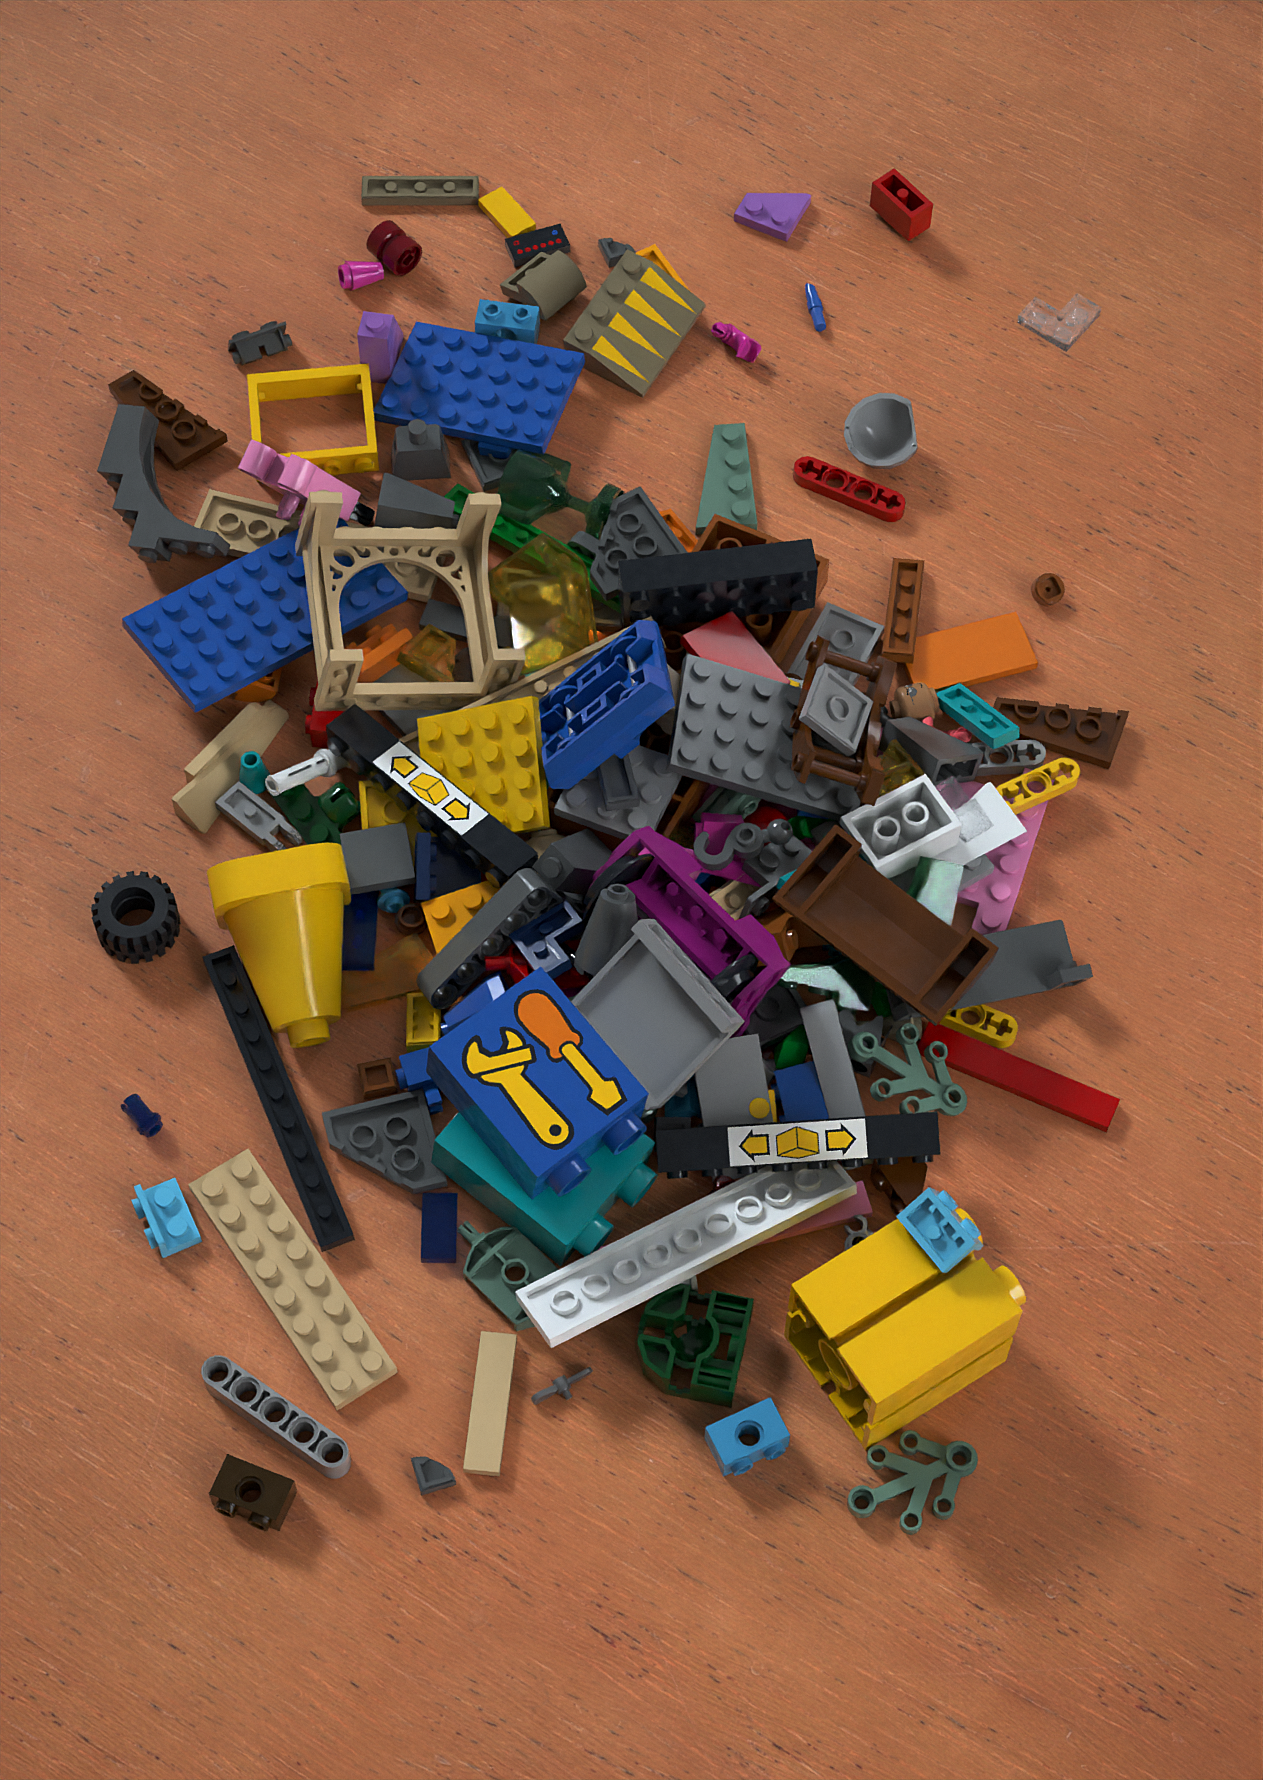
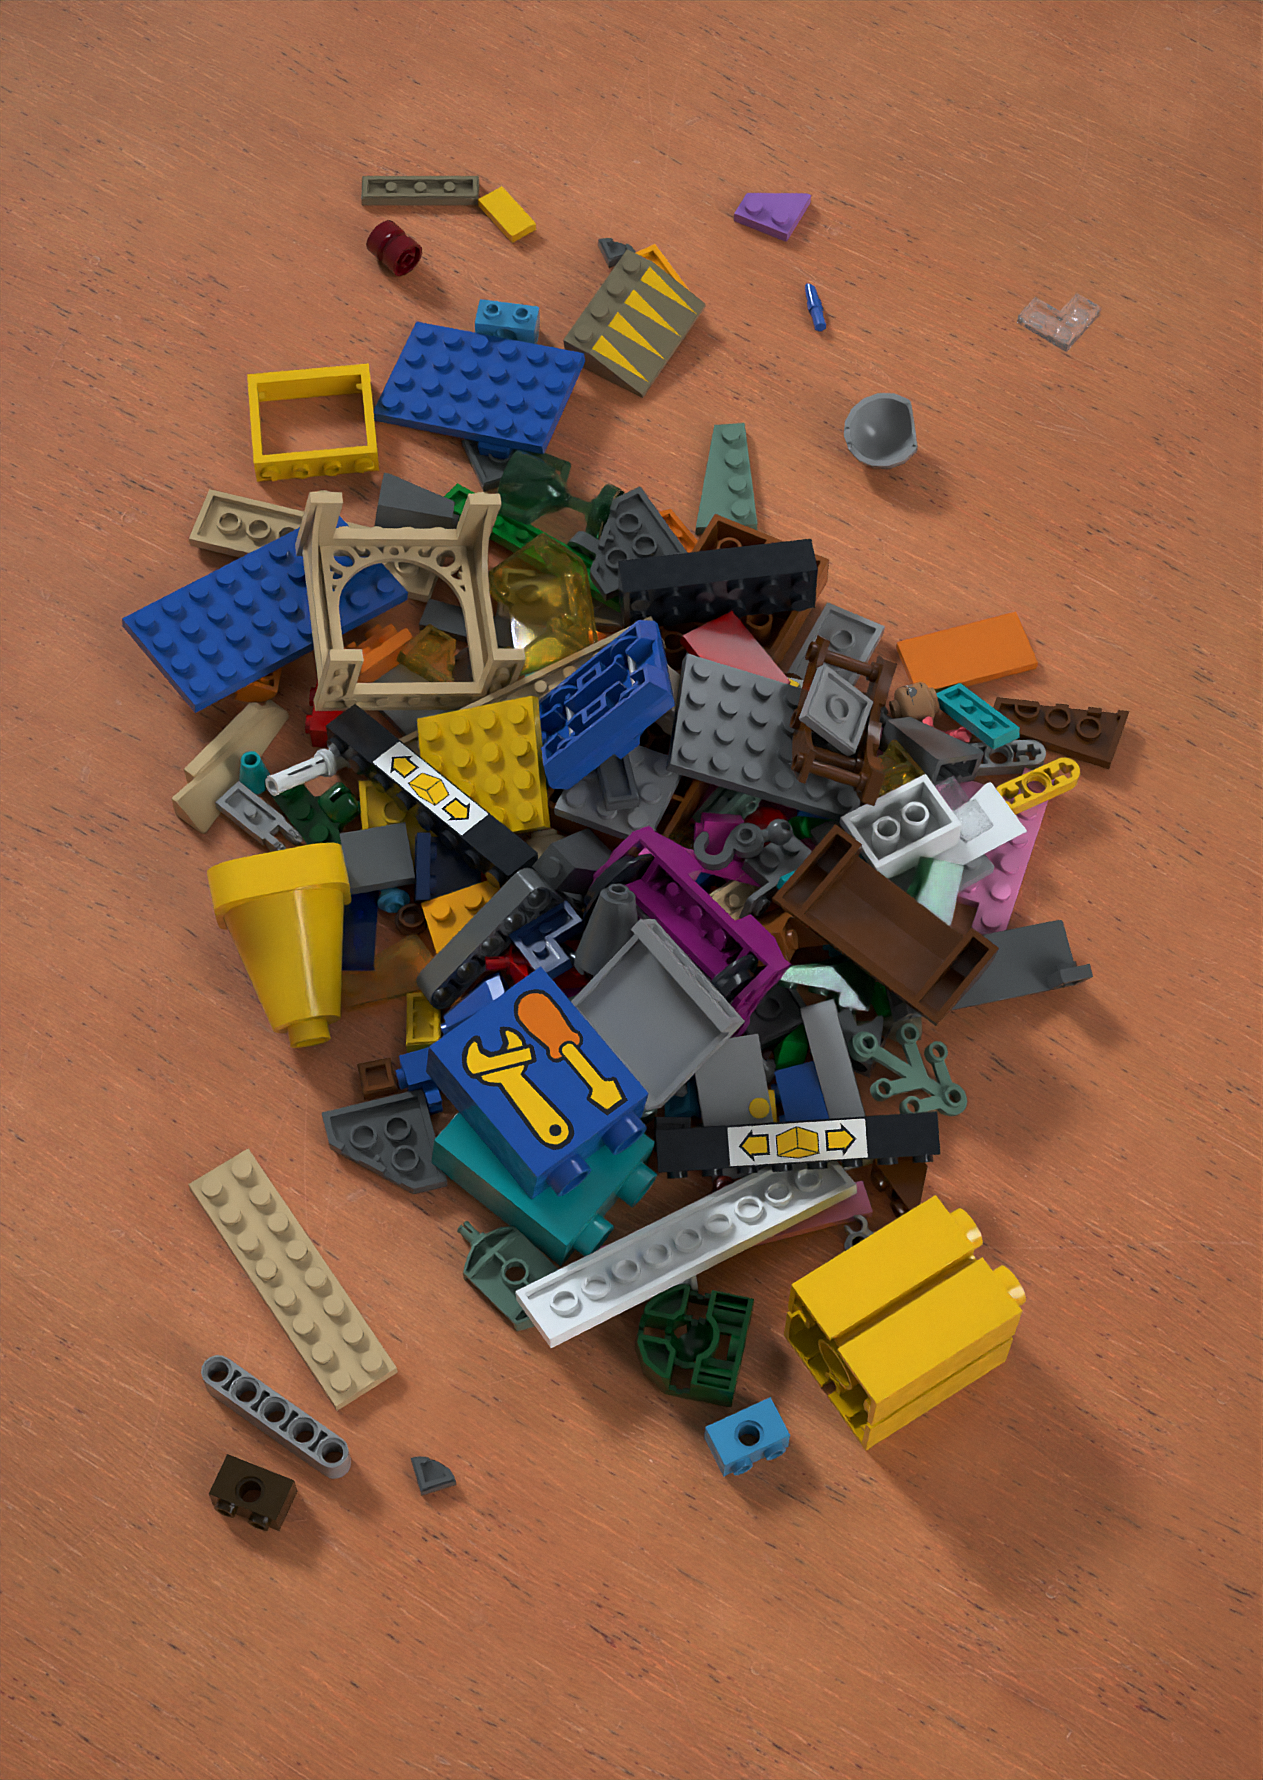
(128, 895): black tyre -> none
(129, 467): dark grey arch -> none
(147, 1121): clear blue pin -> none
(168, 1217): medium azure bracket -> none
(179, 434): reddish brown wing -> none
(248, 344): dark grey hinge -> none
(278, 1099): black plate -> none
(296, 478): bright pink piece -> none
(358, 274): dark pink cone -> none
(379, 344): medium lavender slope -> none
(420, 452): dark grey torso -> none
(439, 1228): clear blue tile -> none
(490, 1403): tan tile -> none
(528, 245): black tile -> none
(545, 283): dark tan brick -> none
(561, 1386): flat silver piece -> none
(744, 345): dark pink piece -> none
(846, 493): red beam -> none
(901, 204): red brick -> none
(903, 610): dark orange tile -> none
(917, 1477): sand green plant -> none
(940, 1229): medium azure bracket -> none
(976, 1030): yellow beam -> none
(1022, 1077): red tile -> none
(1047, 589): dark orange tile -> none

